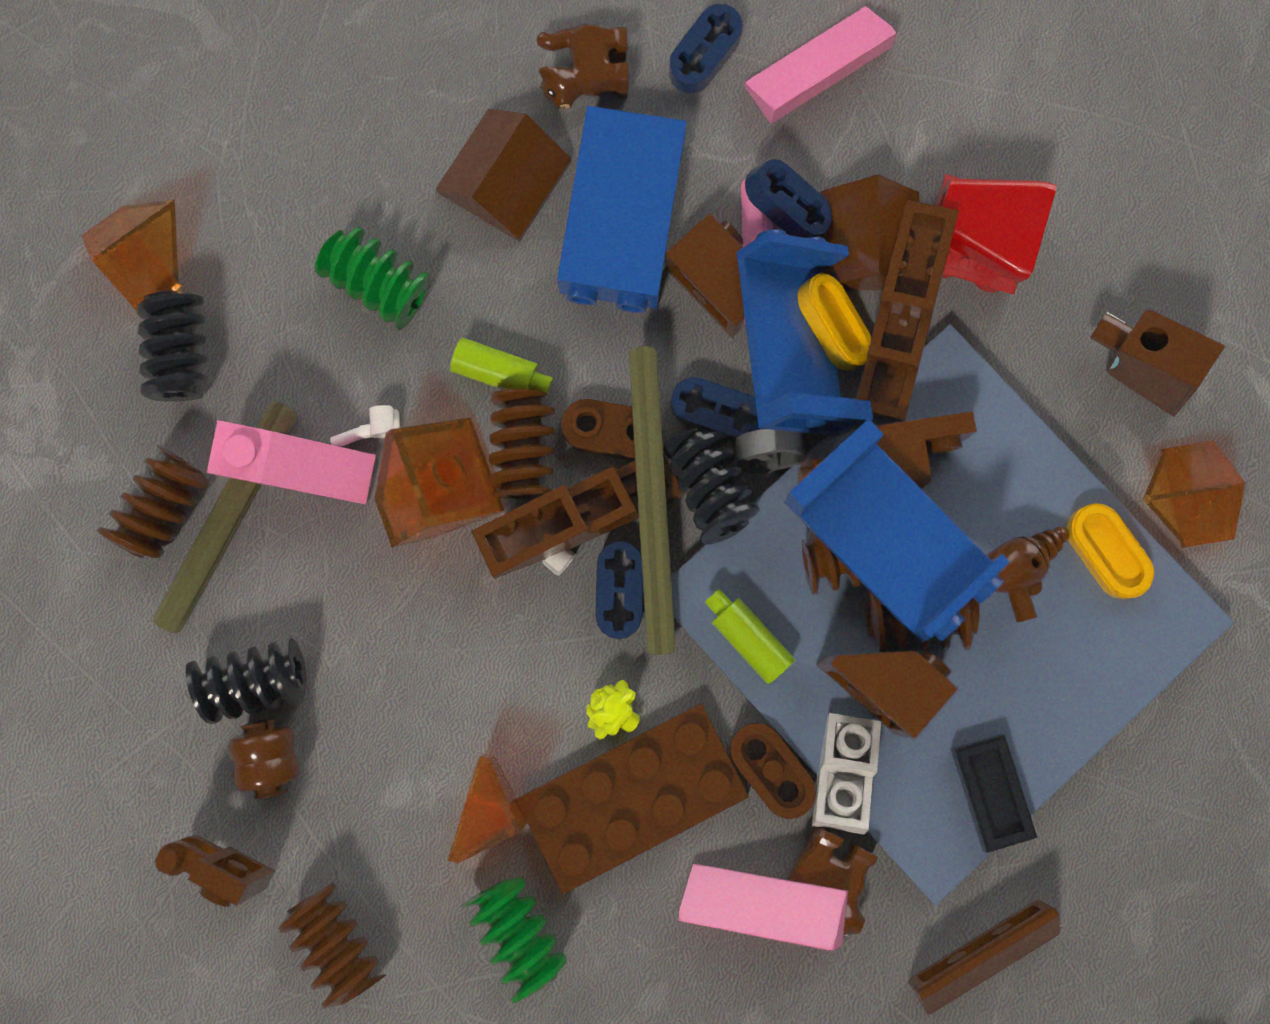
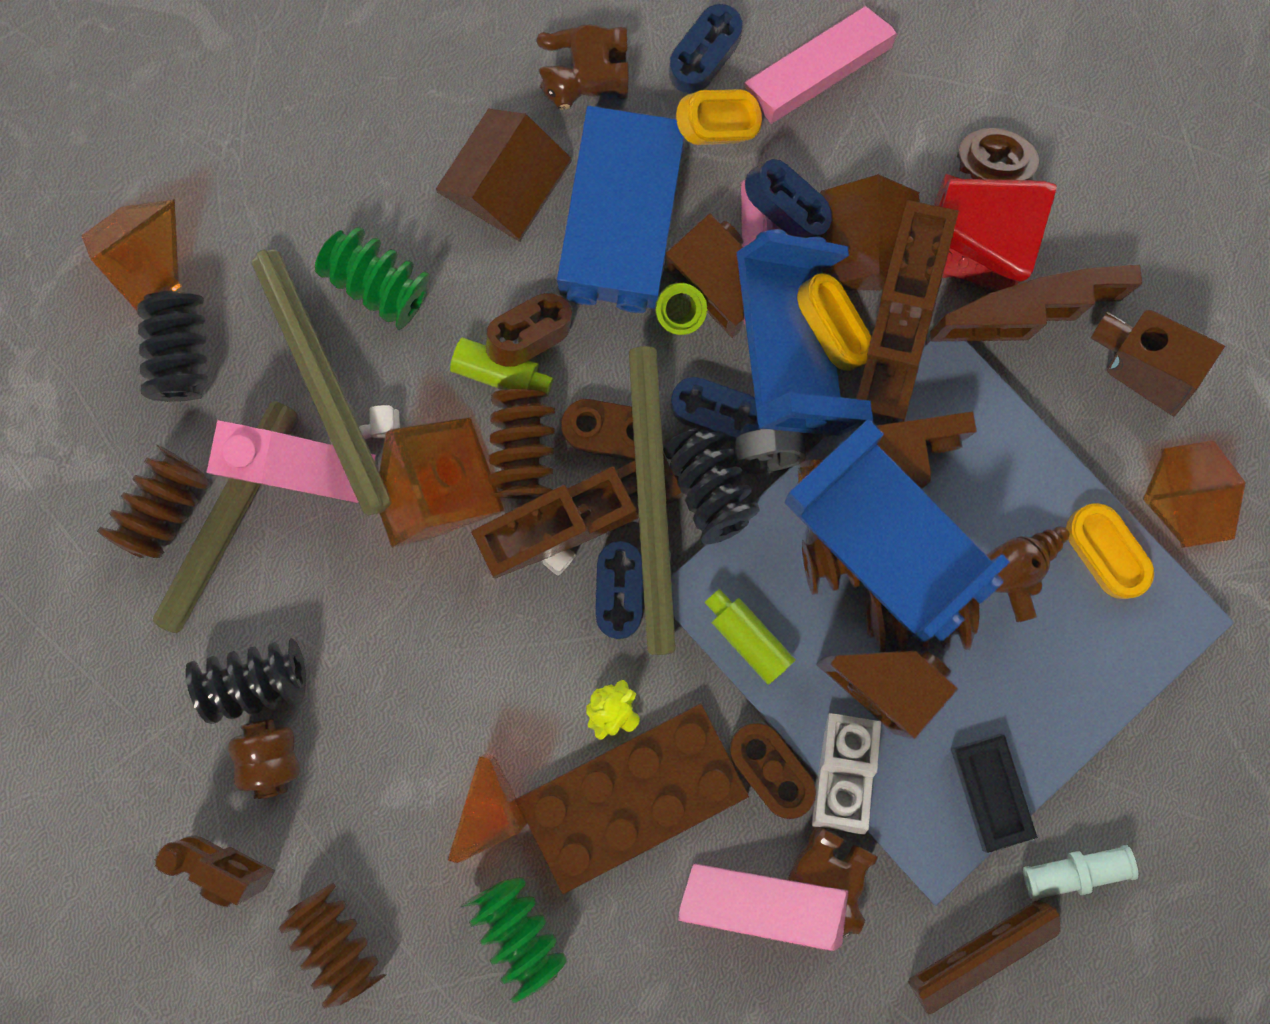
(321, 383): none -> olive axle
(532, 334): none -> reddish brown beam
(692, 320): none -> lime piece
(719, 117): none -> yellow tile
(994, 144): none -> reddish brown gear
(1026, 307): none -> reddish brown slope
(1080, 872): none -> light aqua pin

